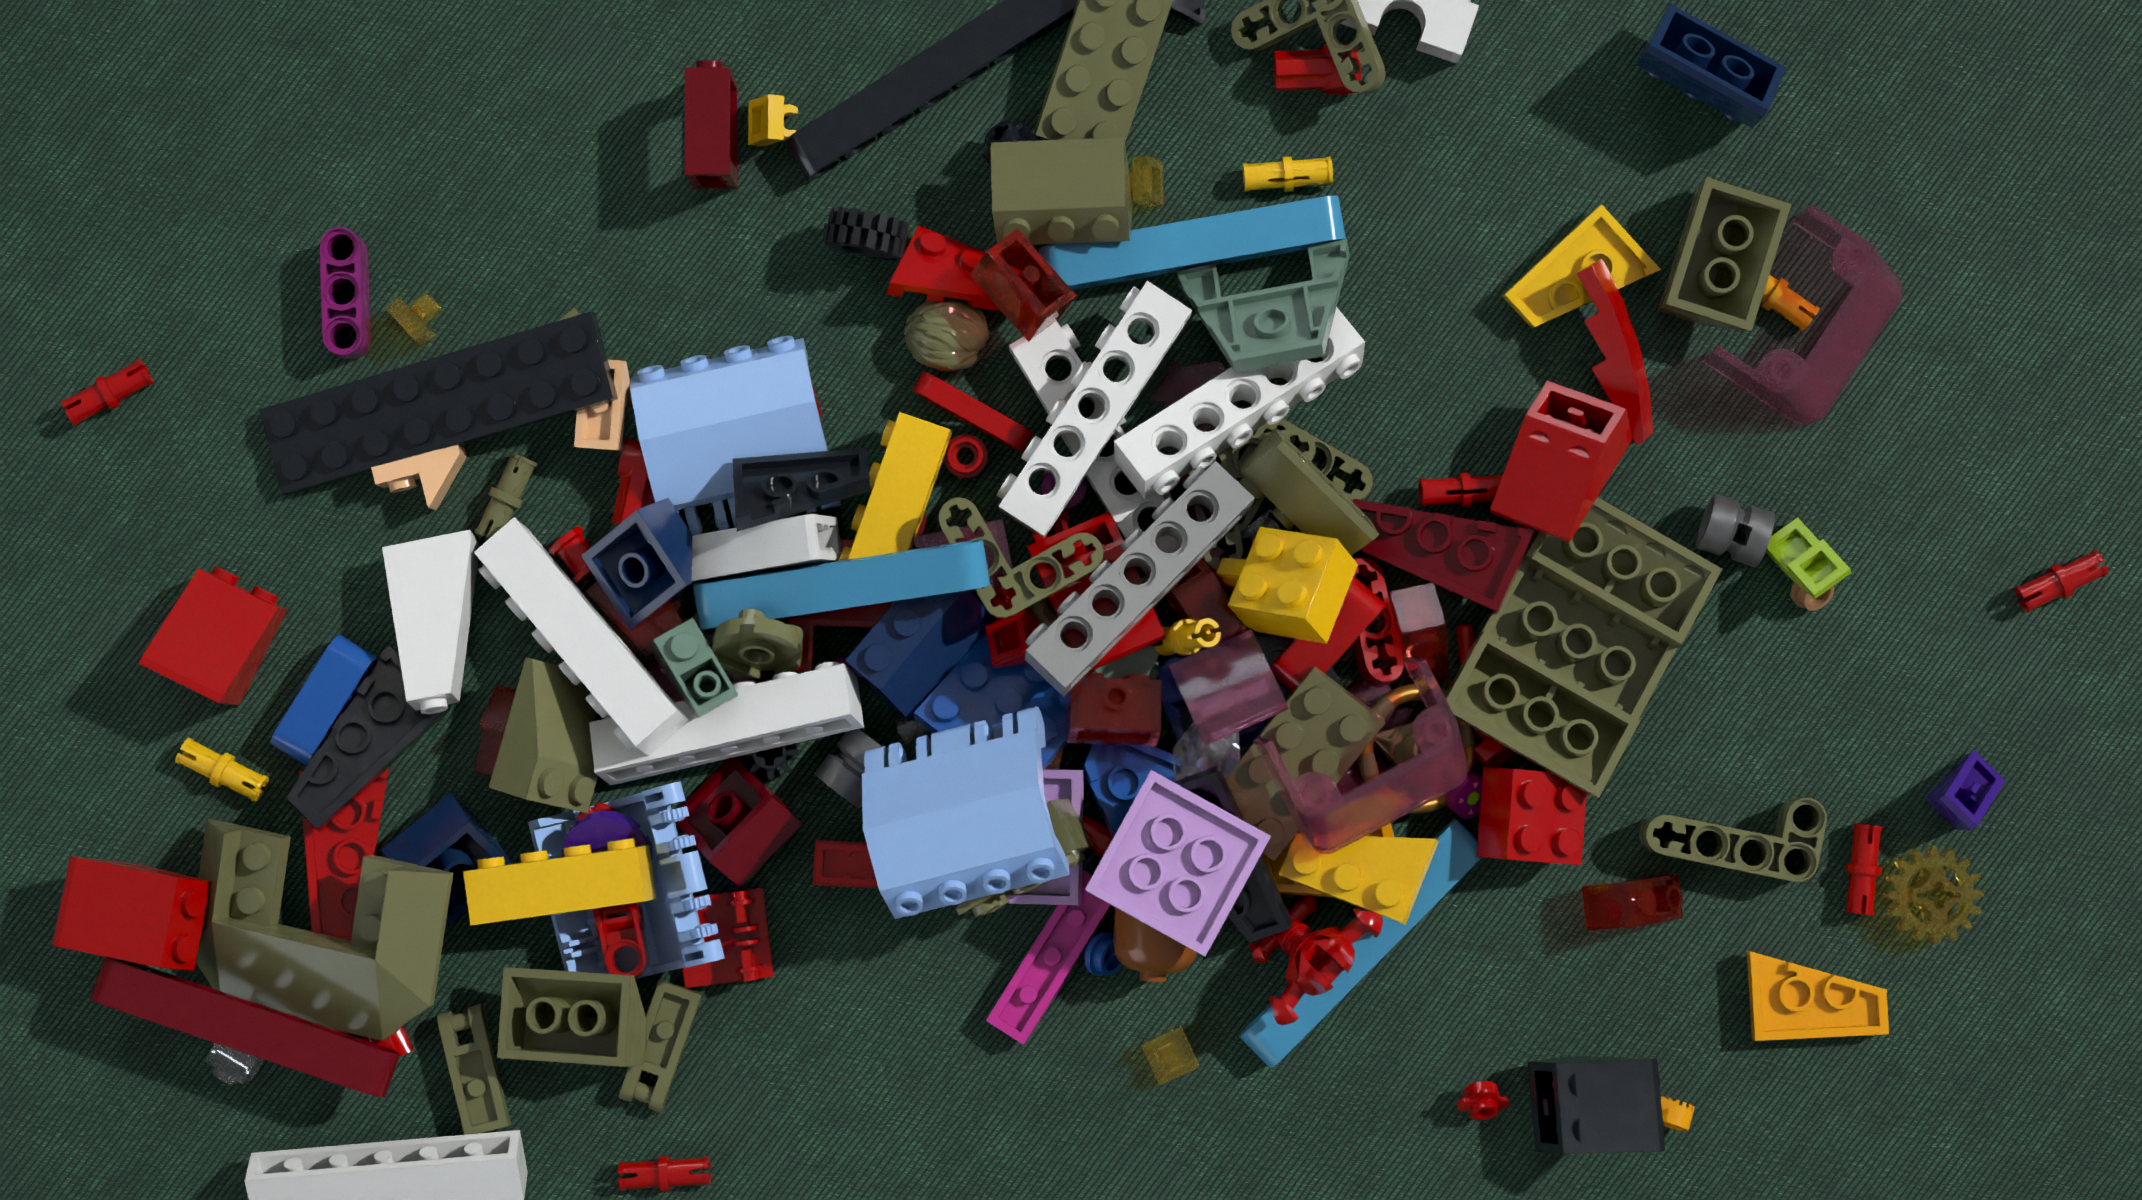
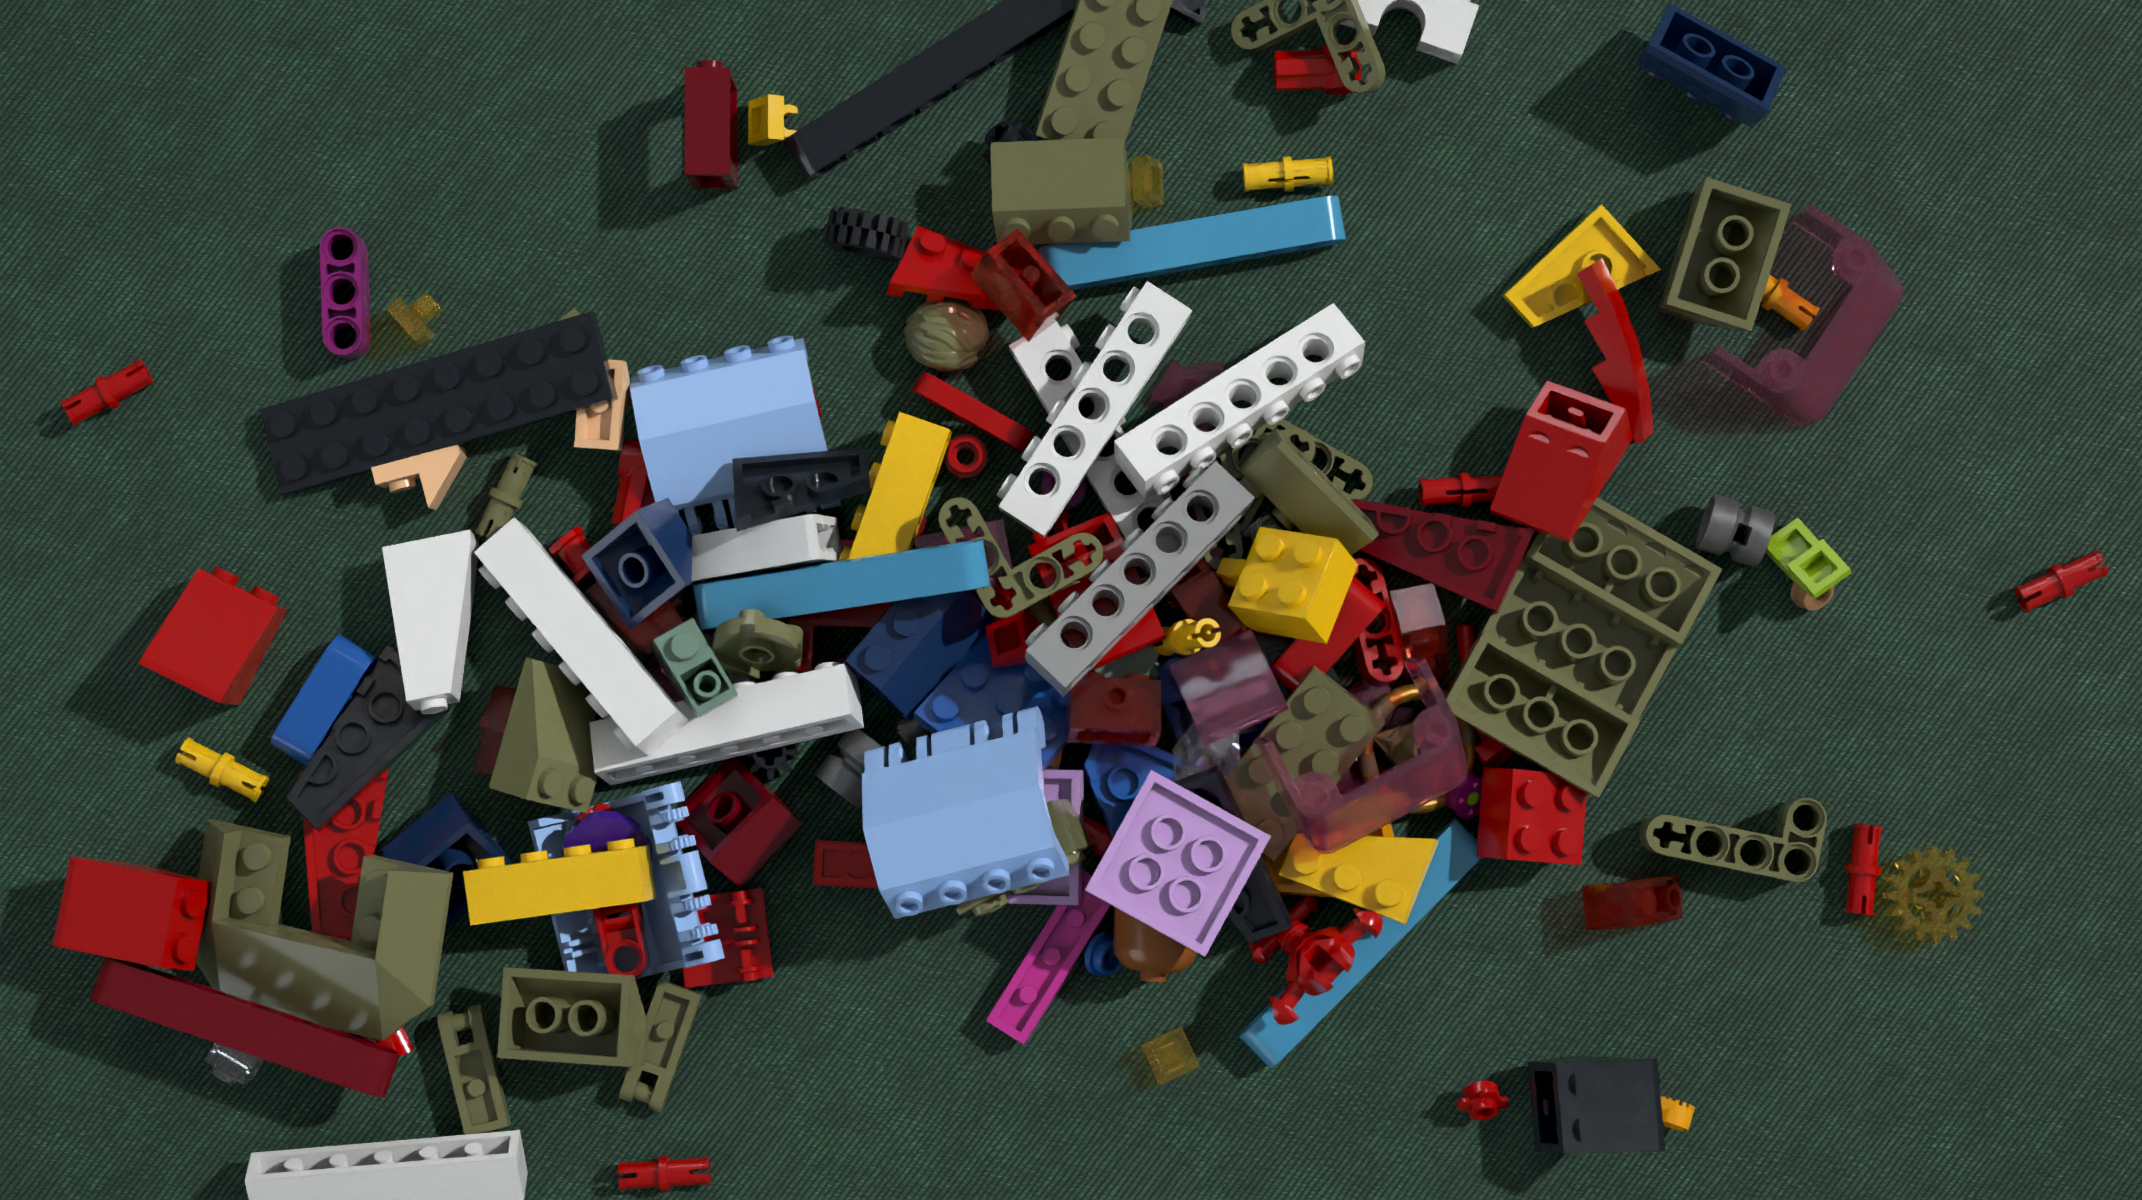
(1273, 322): sand green wing -> none
(1810, 1003): light orange wing -> none
(1966, 792): dark purple slope -> none

